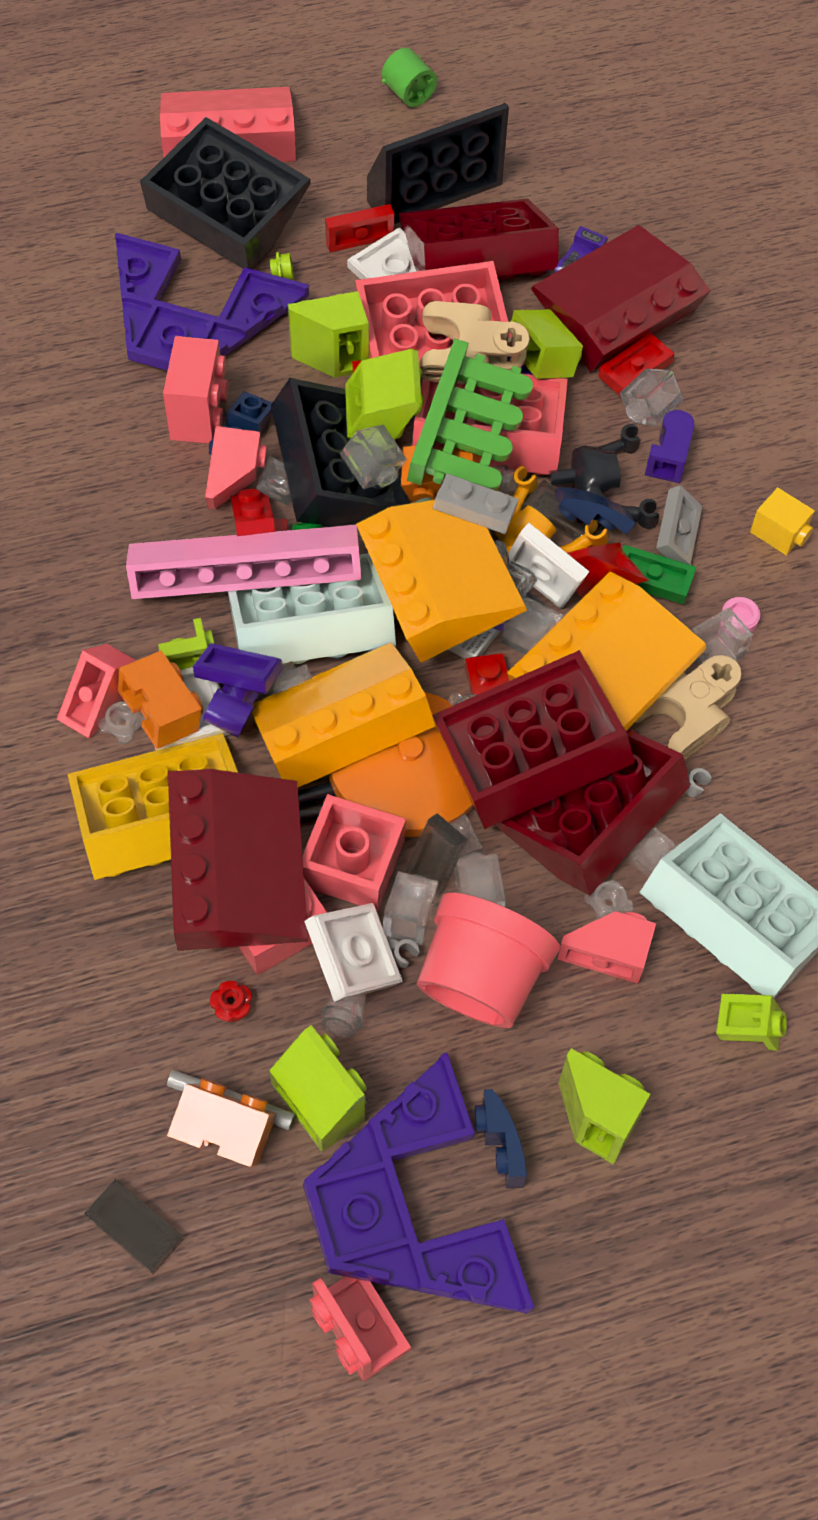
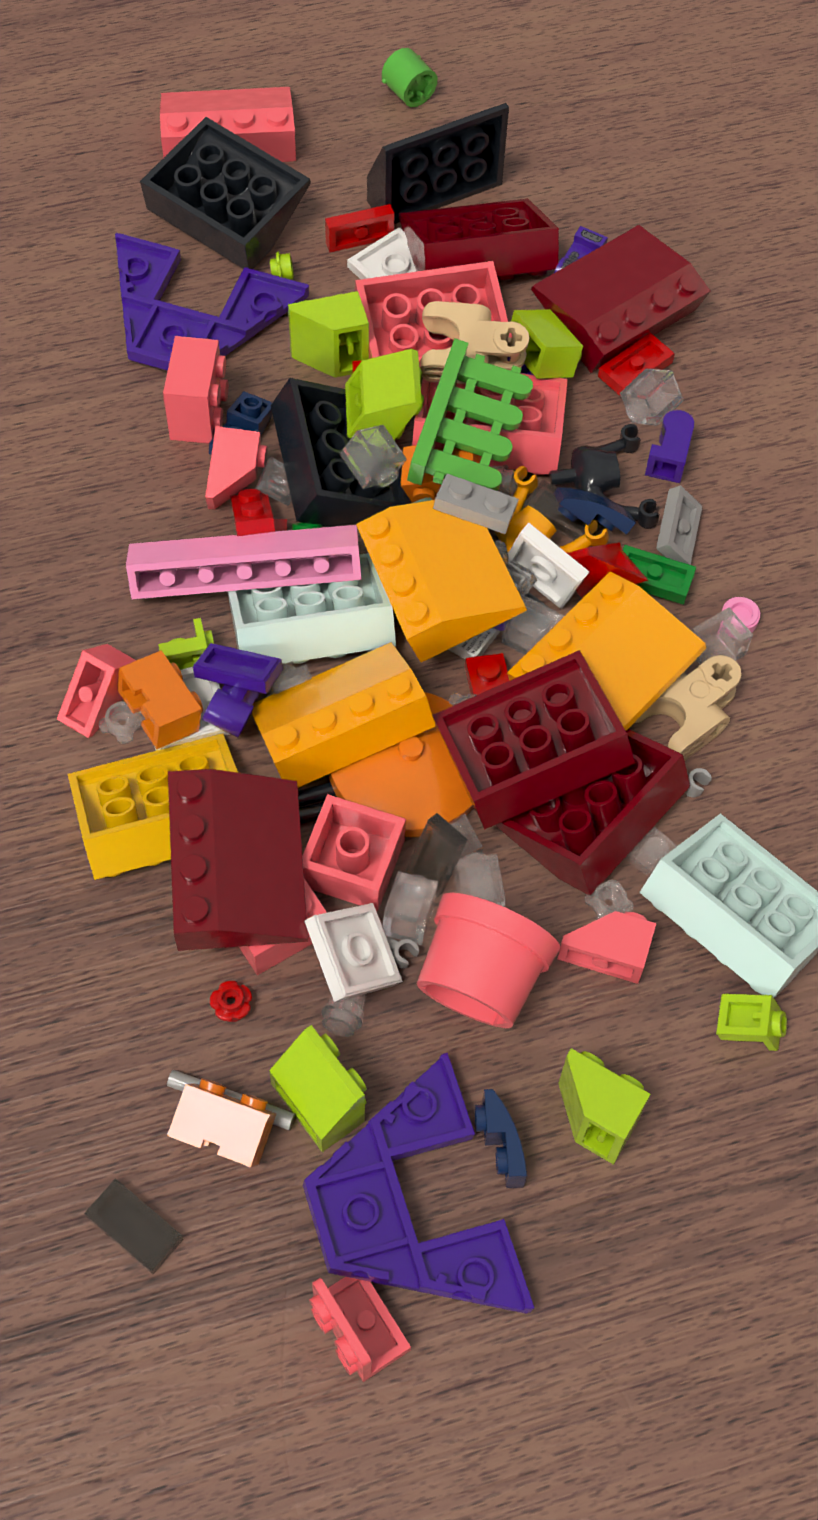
(783, 522): yellow brick -> none

